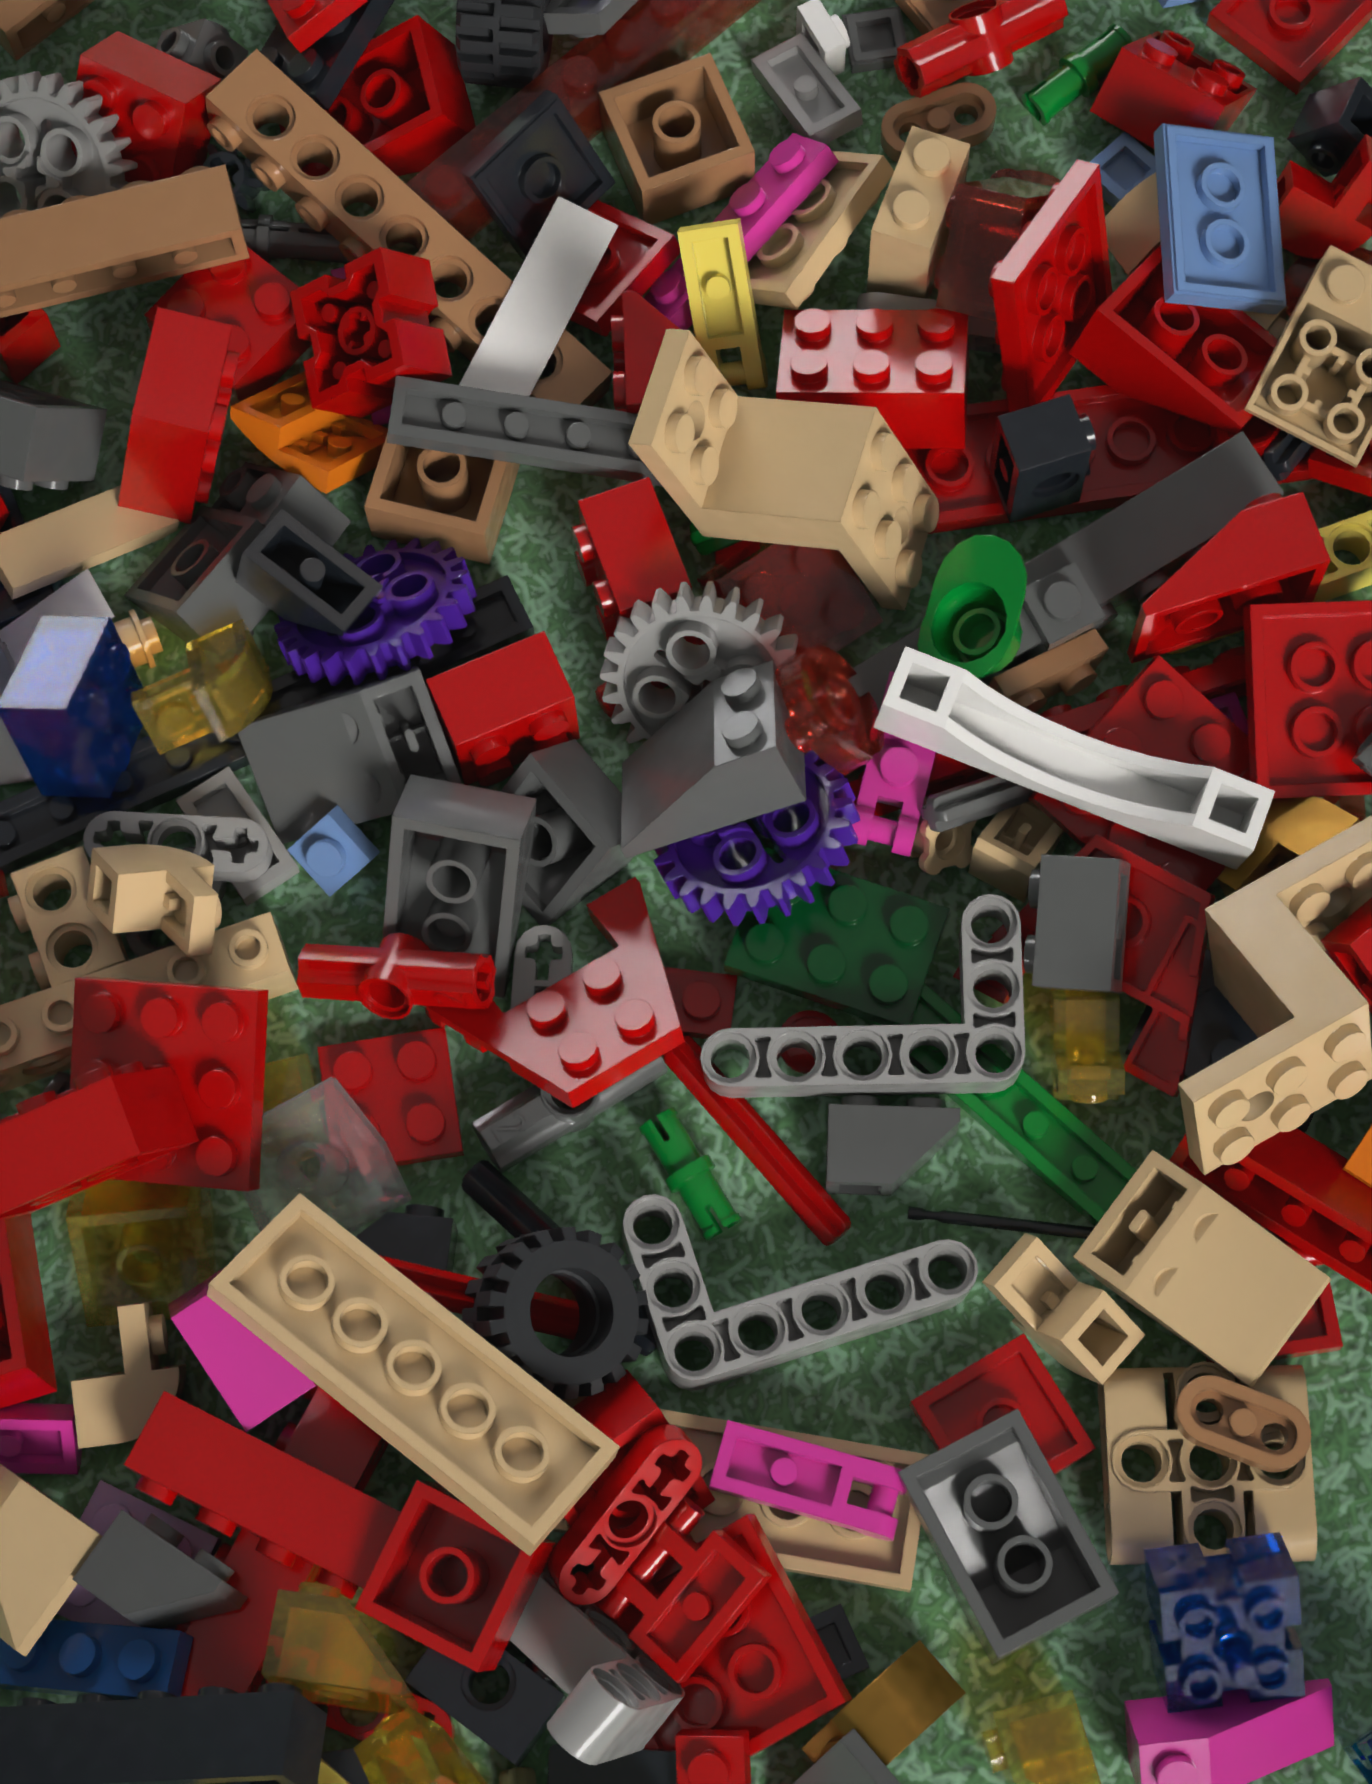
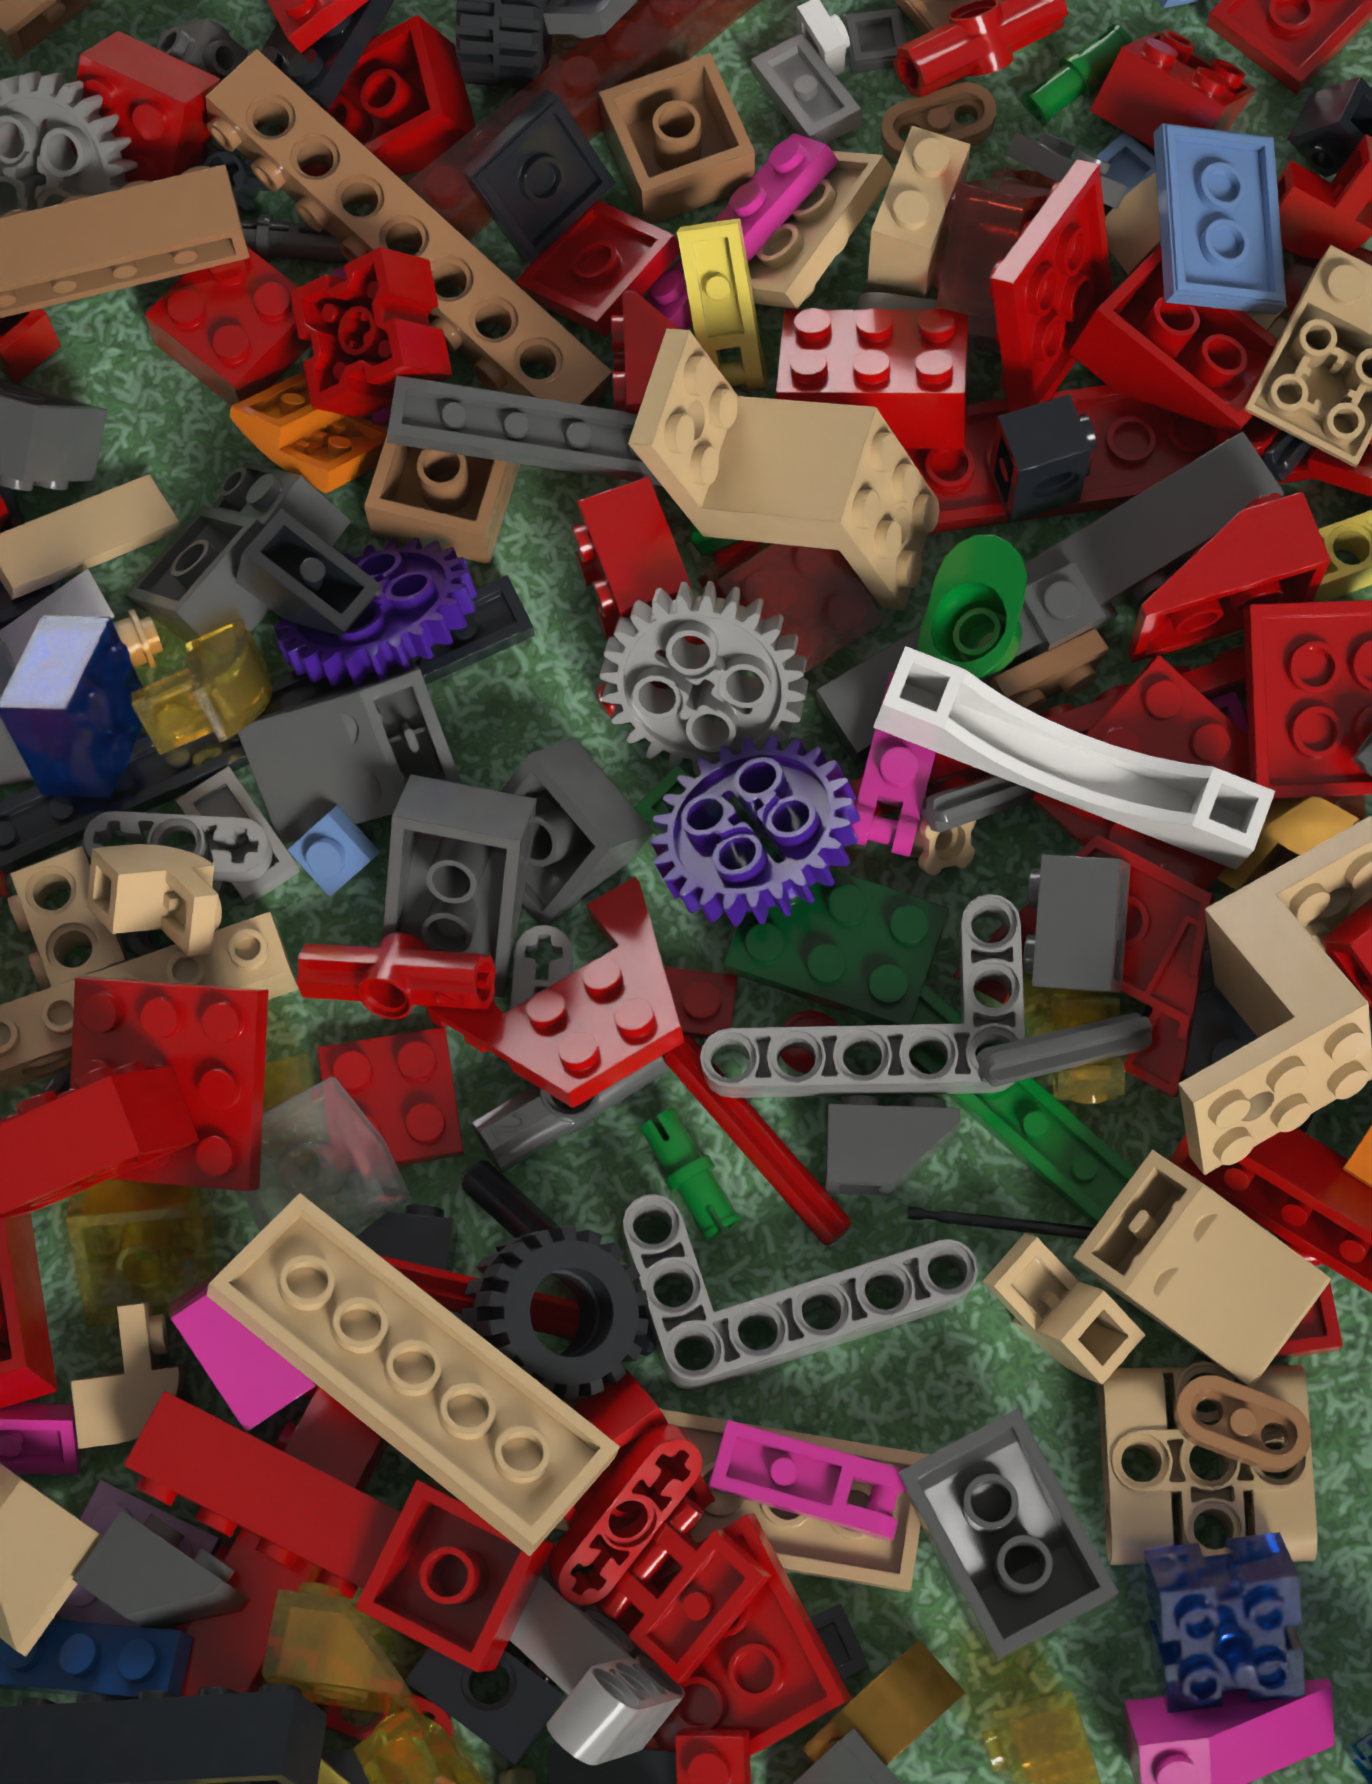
(178, 415): red brick -> none
(504, 708): red brick -> none
(540, 300): white sticker -> none
(712, 764): dark grey slope -> none
(827, 709): clear red plate -> none
(996, 1386): red plate -> none
(1013, 848): tan slope -> none
(1053, 159): none -> dark grey plate
(1064, 1049): none -> dark grey axle

